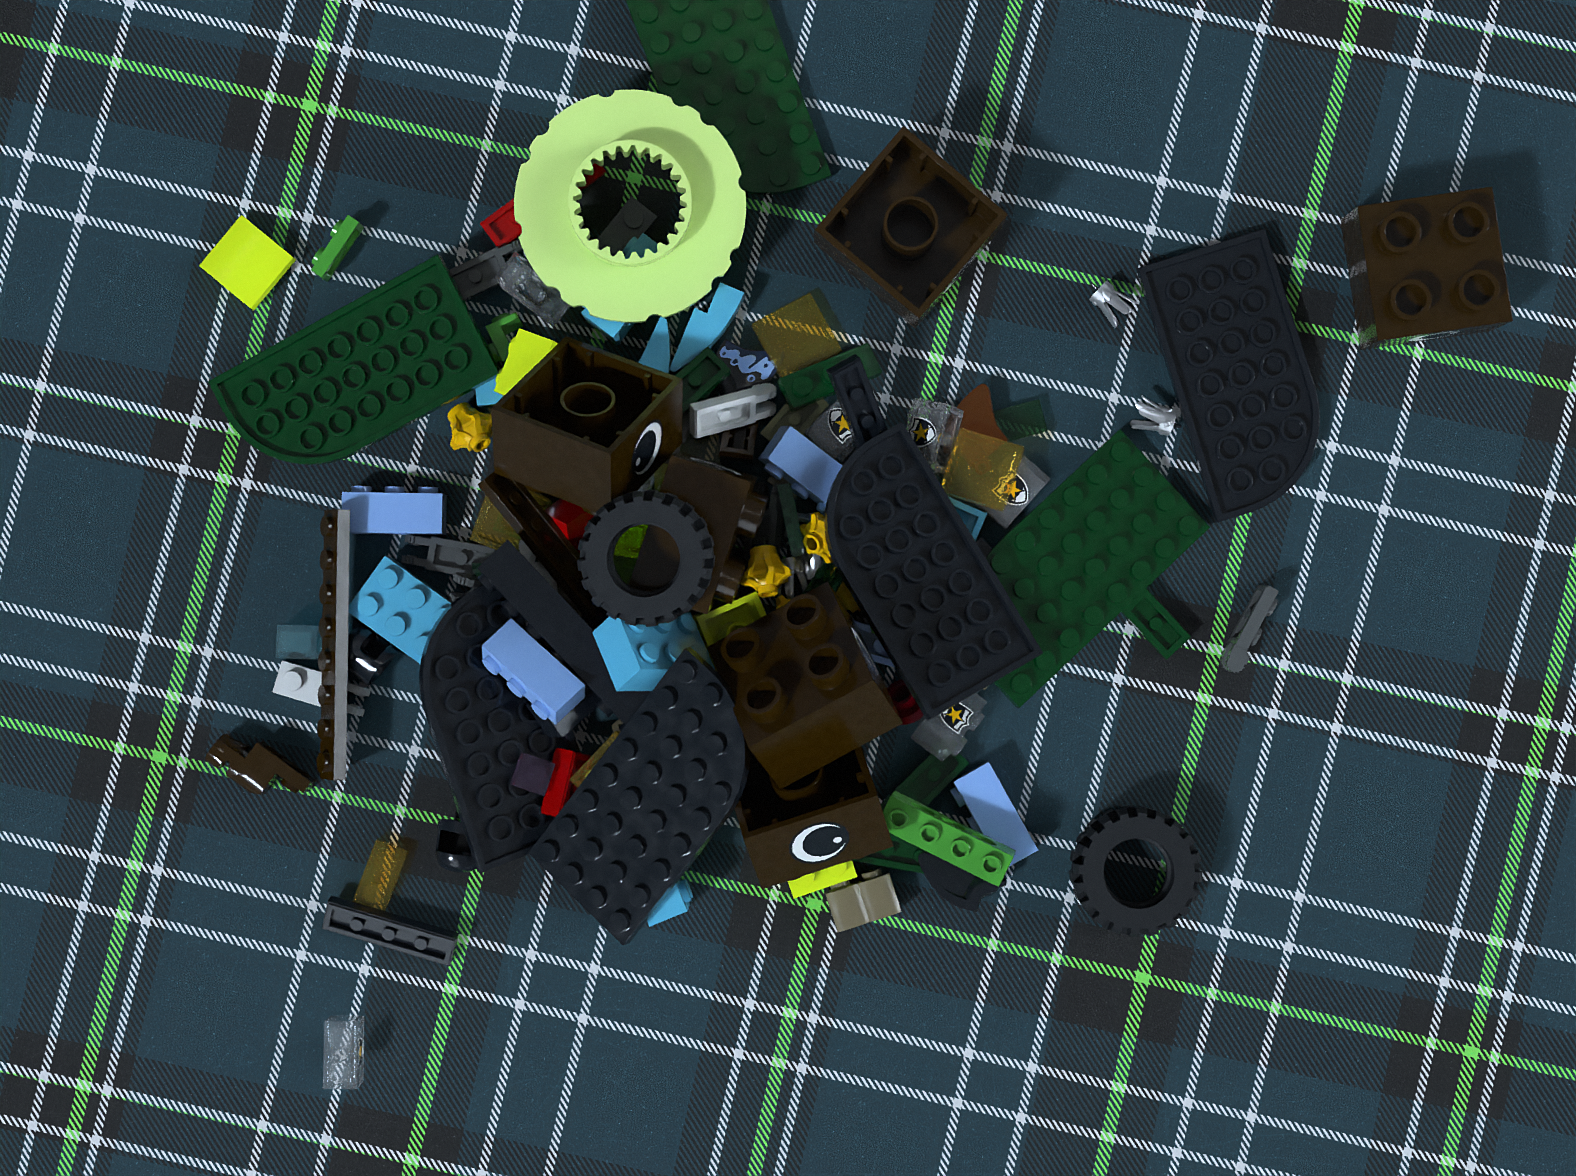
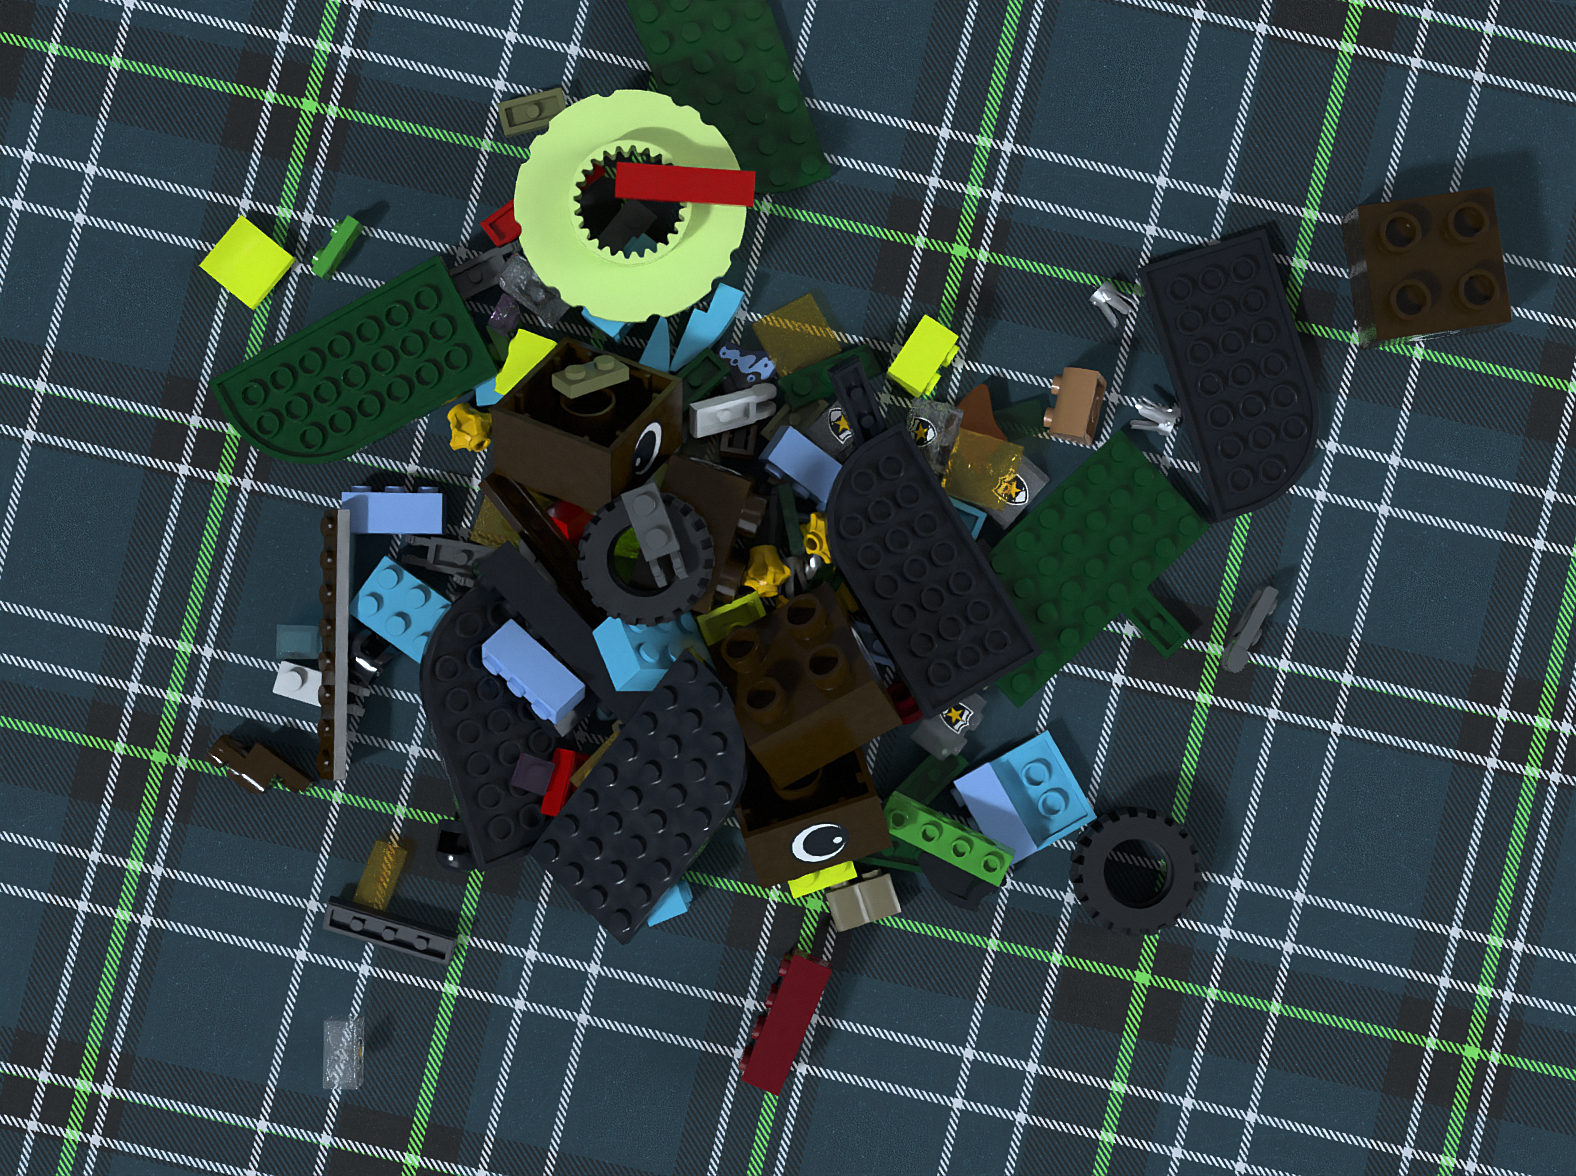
(505, 315): none -> plate
(530, 112): none -> olive plate
(591, 376): none -> olive plate
(654, 530): none -> dark grey hinge
(685, 184): none -> red tile
(786, 1020): none -> dark red brick
(909, 227): dark brown brick -> none
(922, 357): none -> neon yellow brick
(1043, 790): none -> medium azure plate
(1077, 405): none -> medium nougat brick

